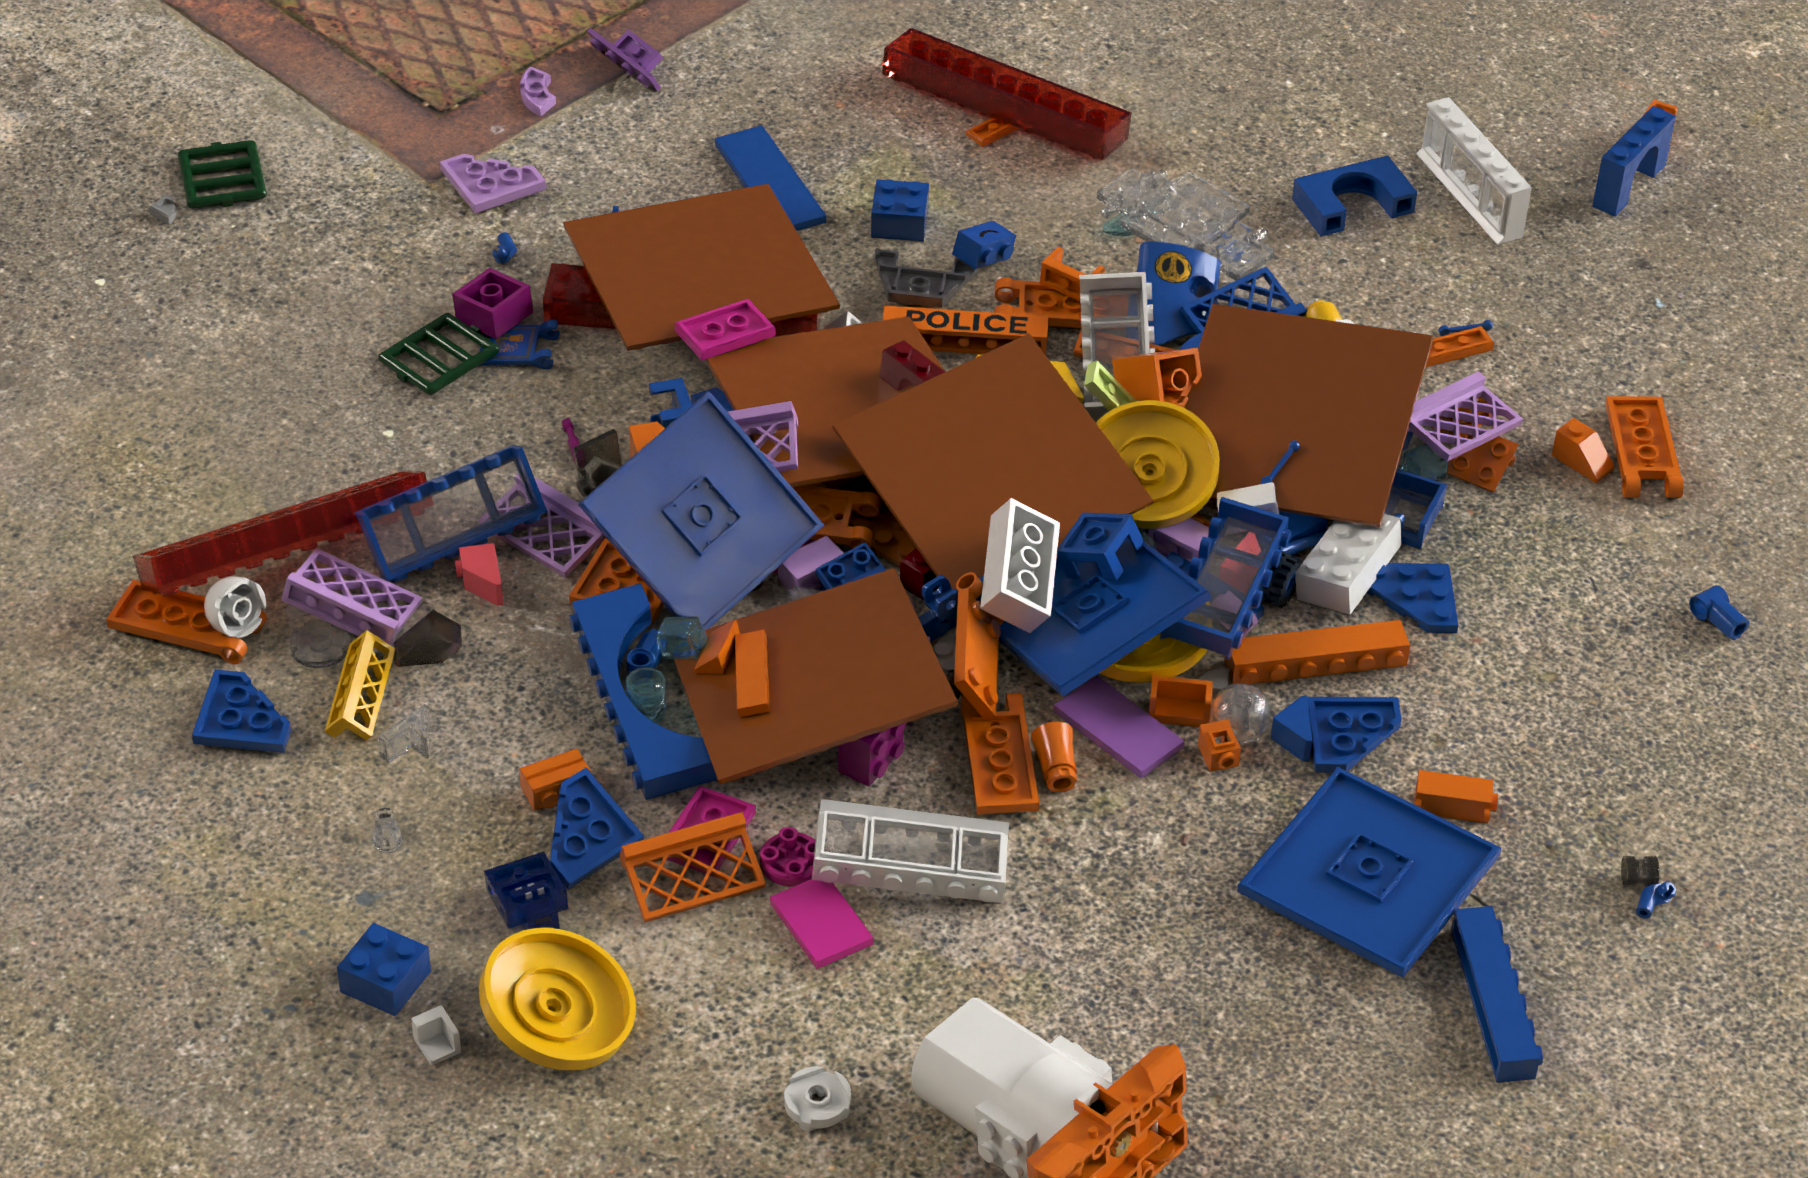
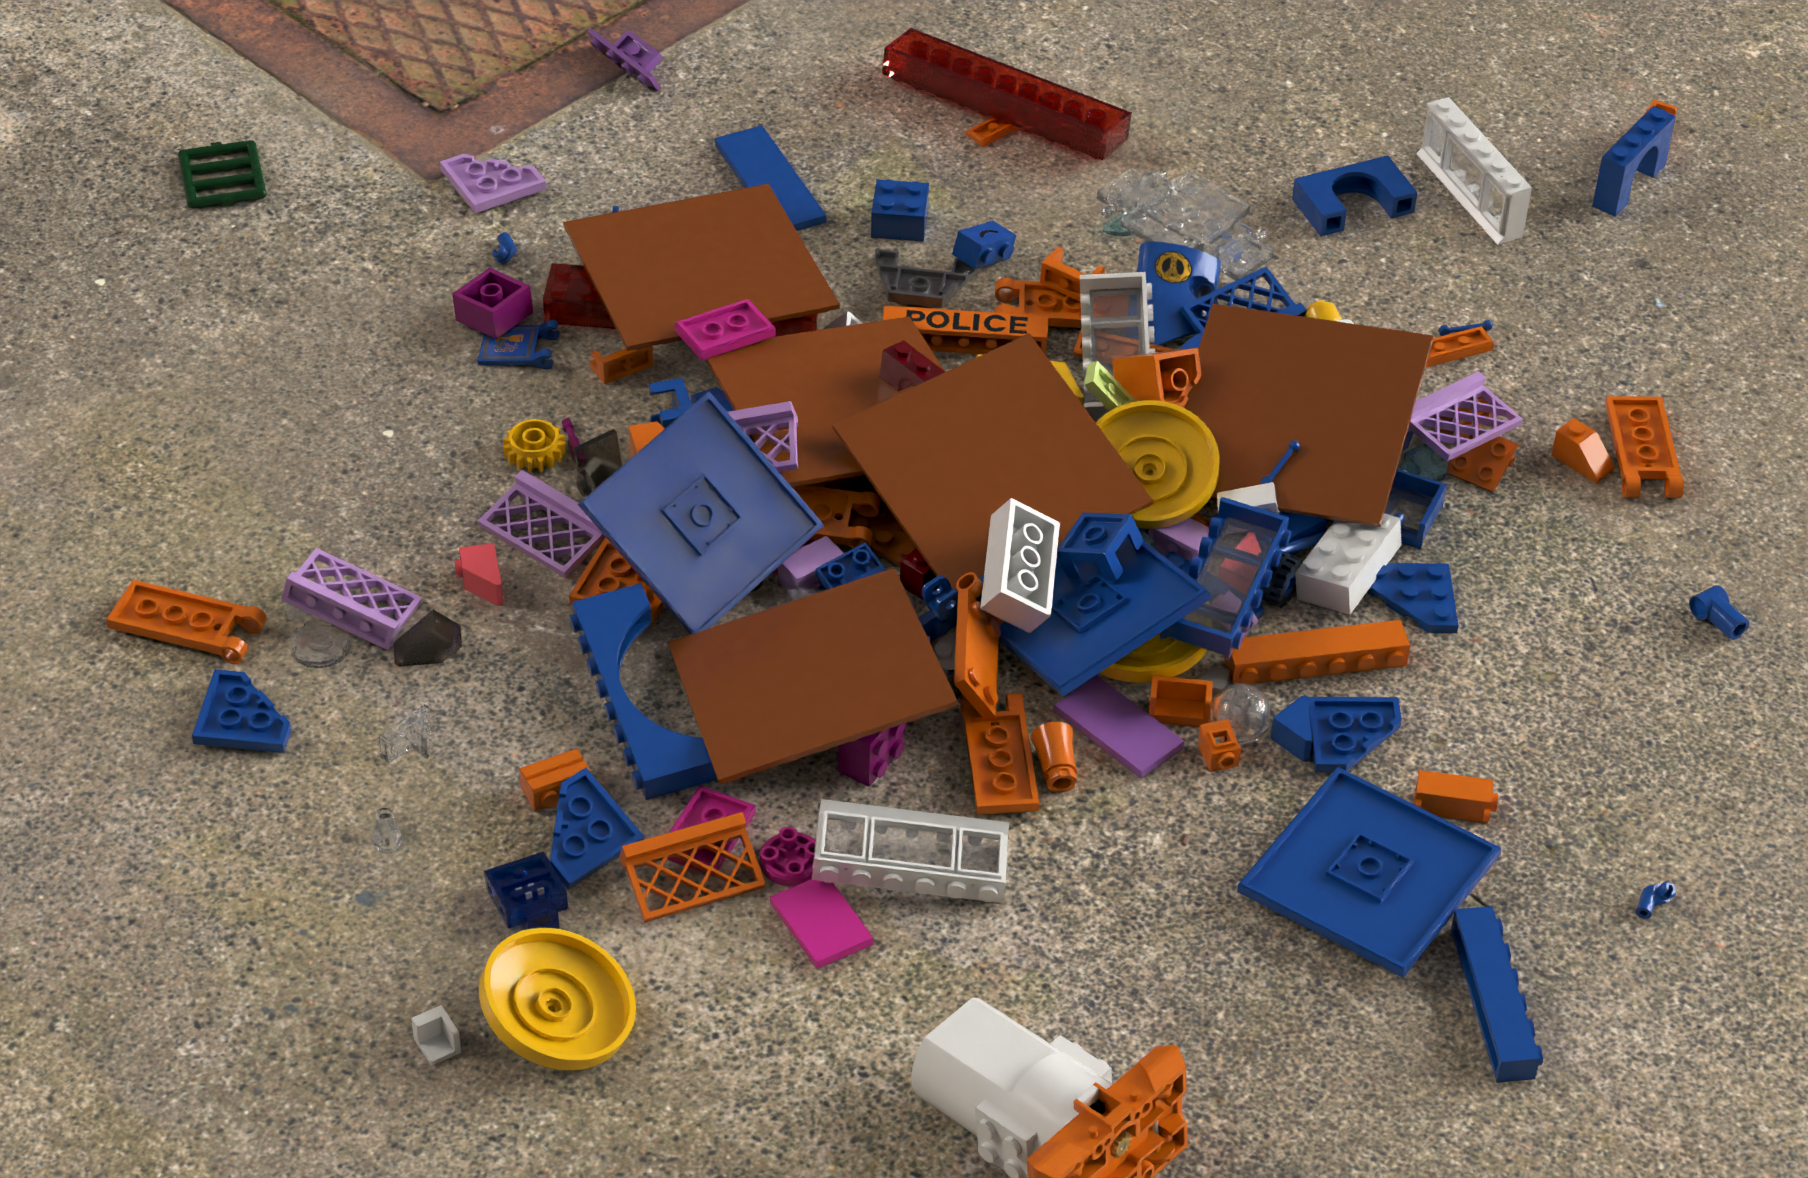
(164, 209): light grey tile -> none
(235, 606): white cylinder -> none
(265, 536): clear red brick -> none
(356, 679): yellow fence -> none
(384, 969): blue brick -> none
(447, 374): dark green bar -> none
(451, 513): clear window -> none
(534, 445): none -> yellow gear
(535, 92): lavender tile -> none
(621, 363): none -> orange hinge
(645, 654): blue piece -> none
(647, 692): clear light blue wheel -> none
(681, 637): clear light blue brick -> none
(718, 649): orange slope -> none
(752, 673): orange tile -> none
(817, 1114): white plate -> none
(1639, 871): clear smoke wheel -> none

